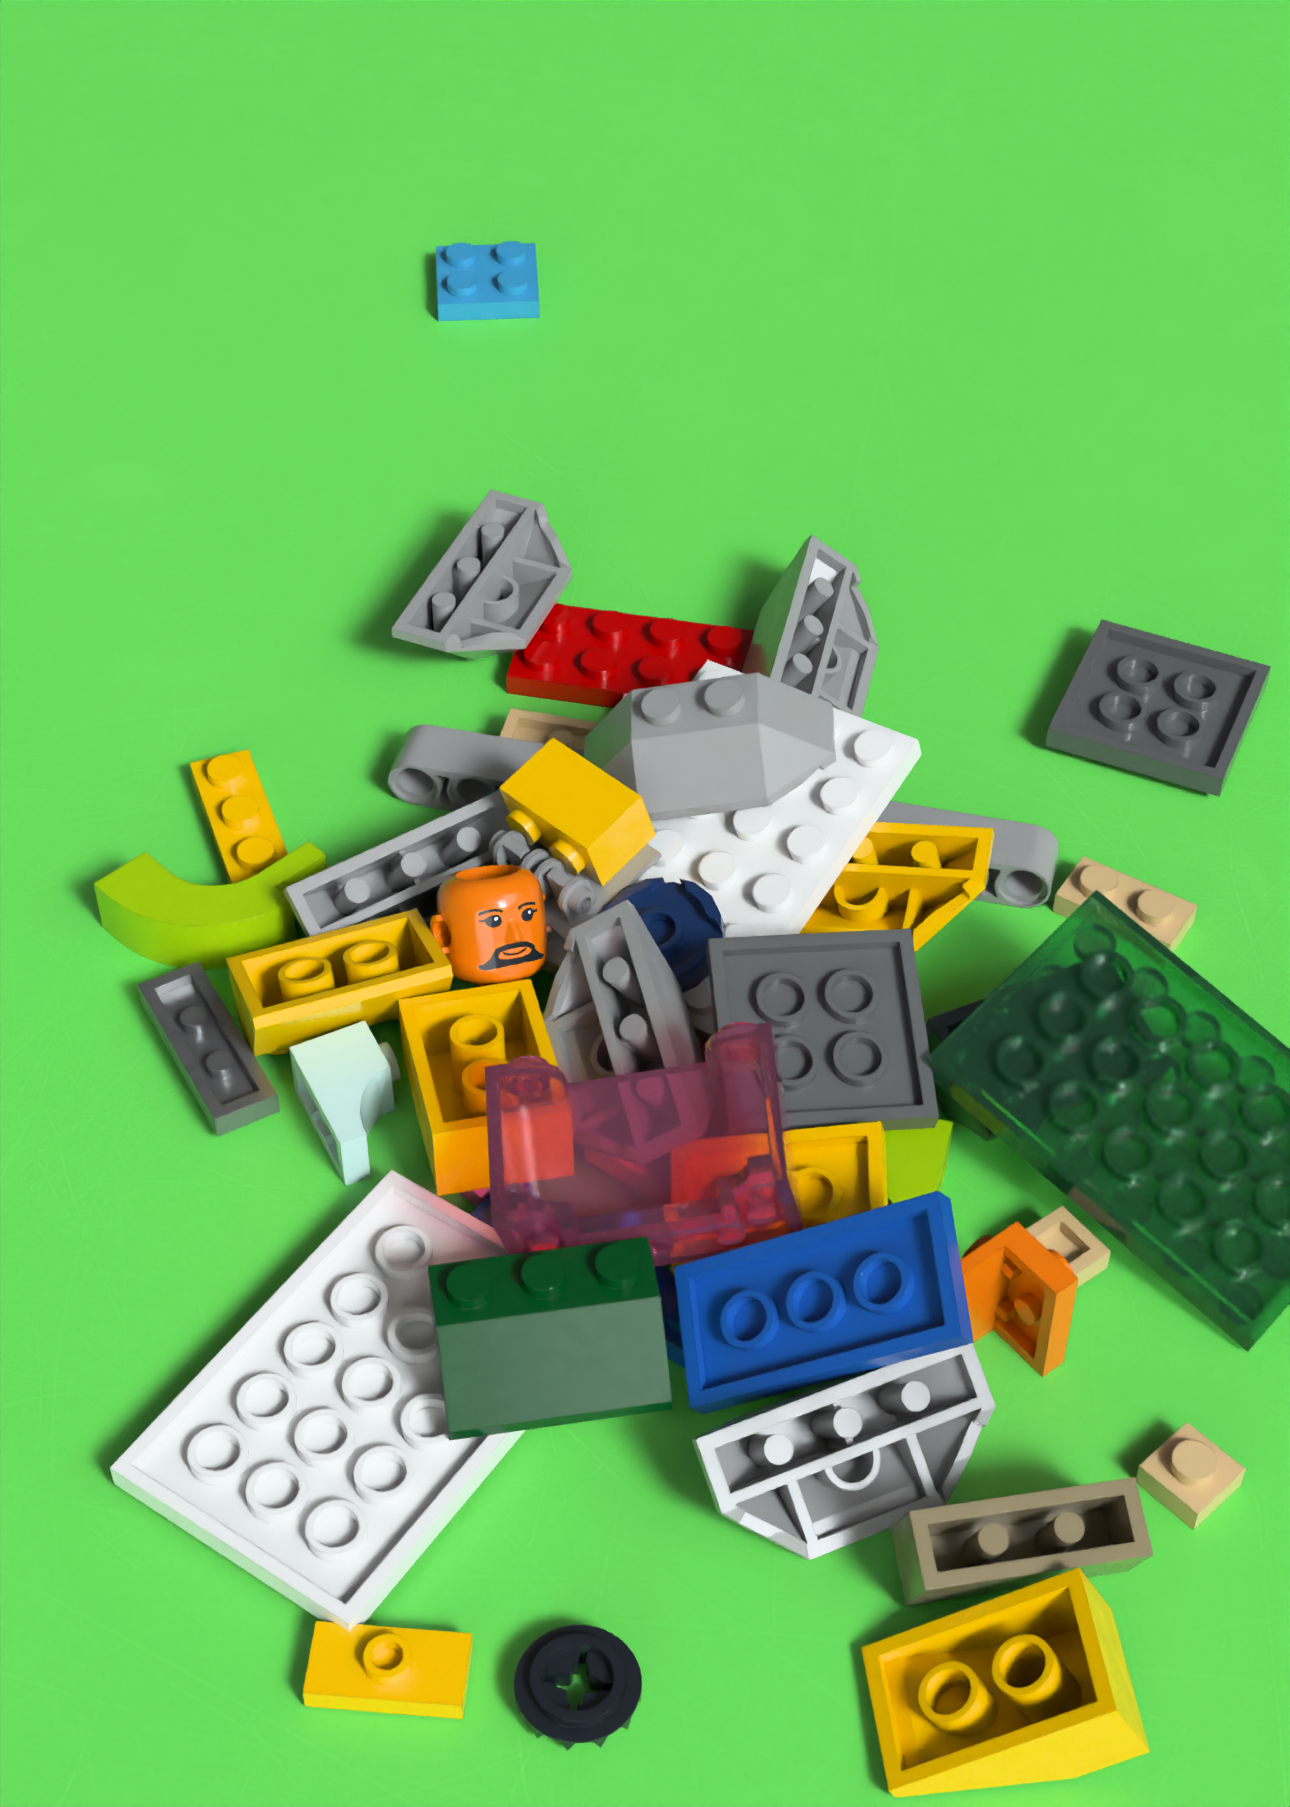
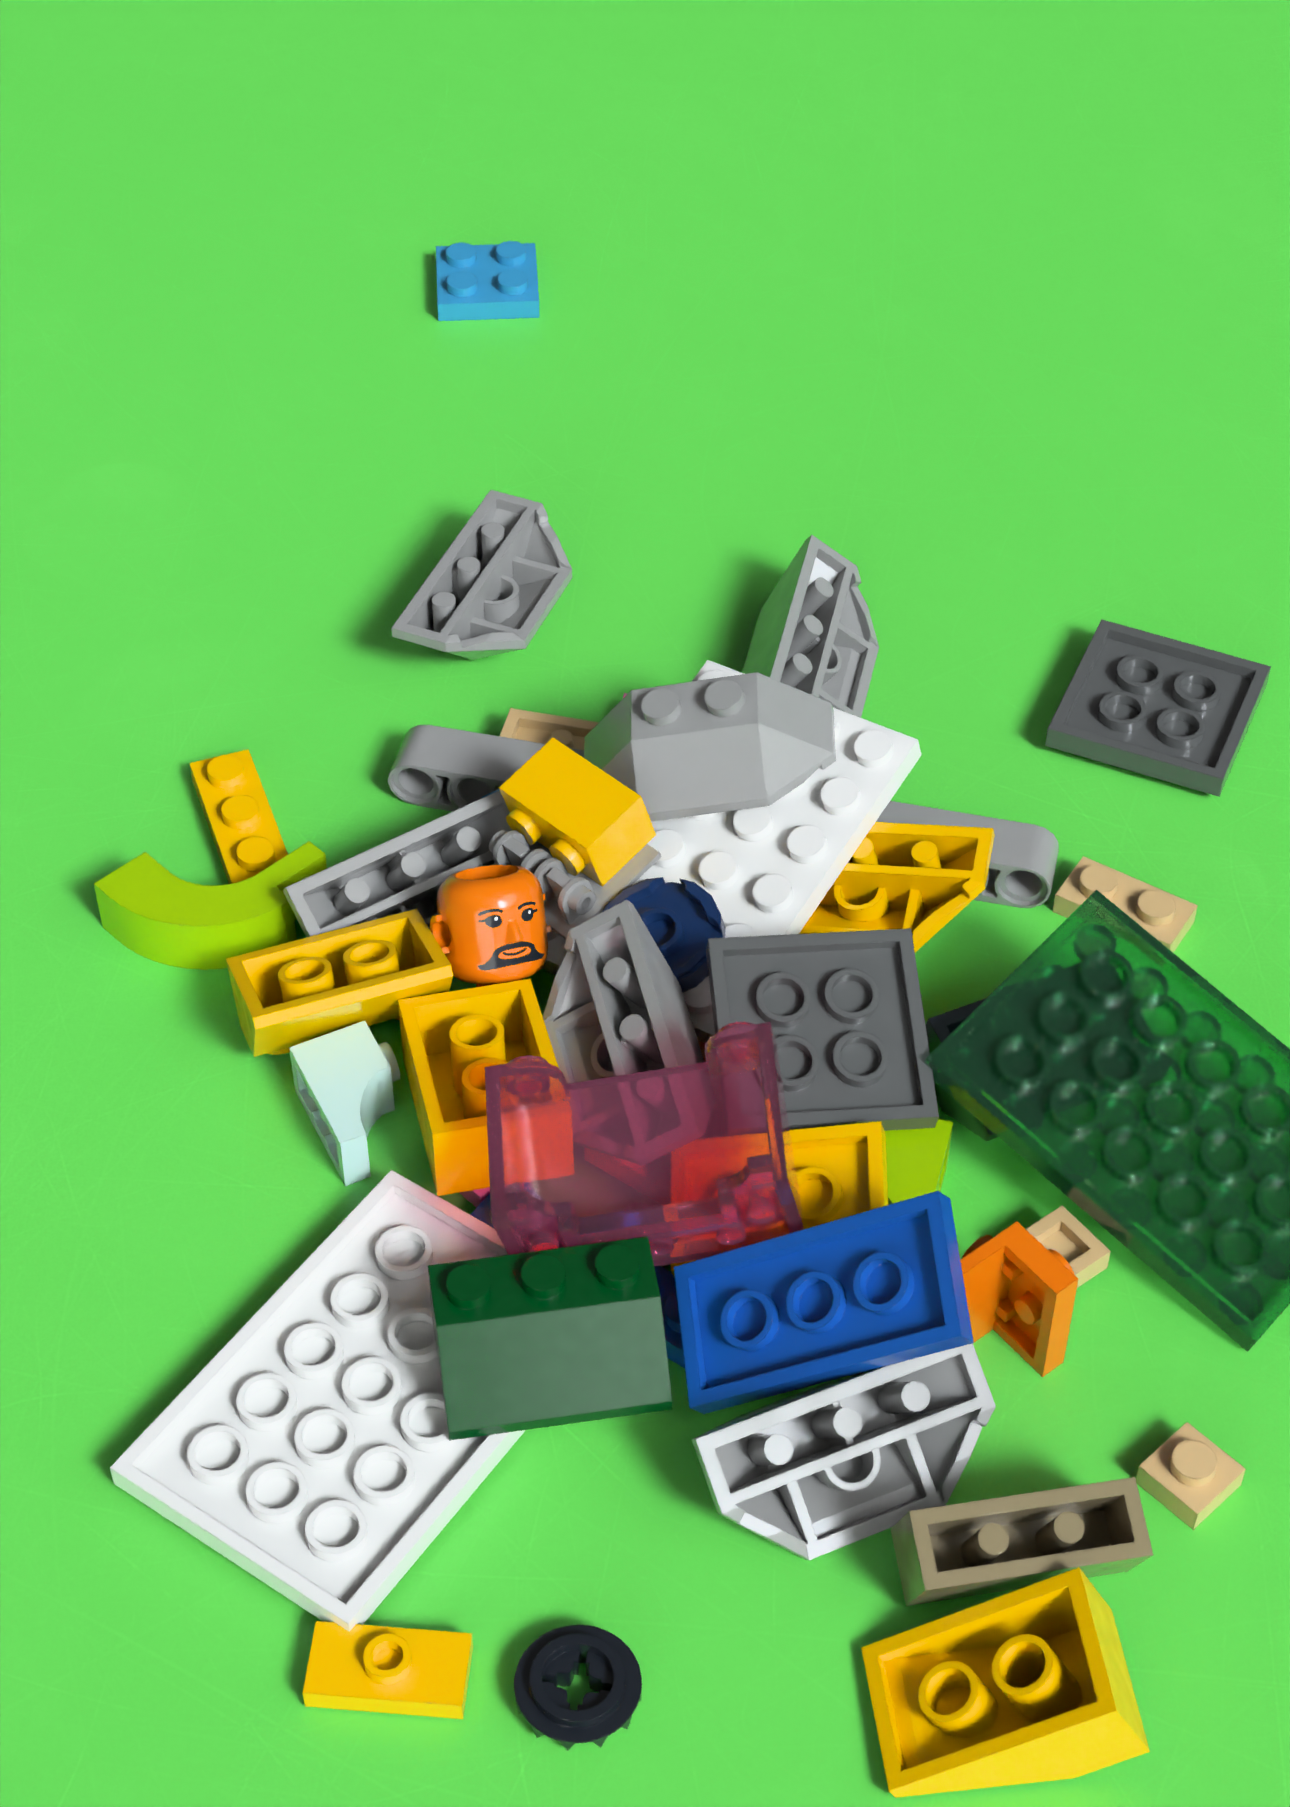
(208, 1048): flat silver plate -> none
(603, 654): red plate -> none

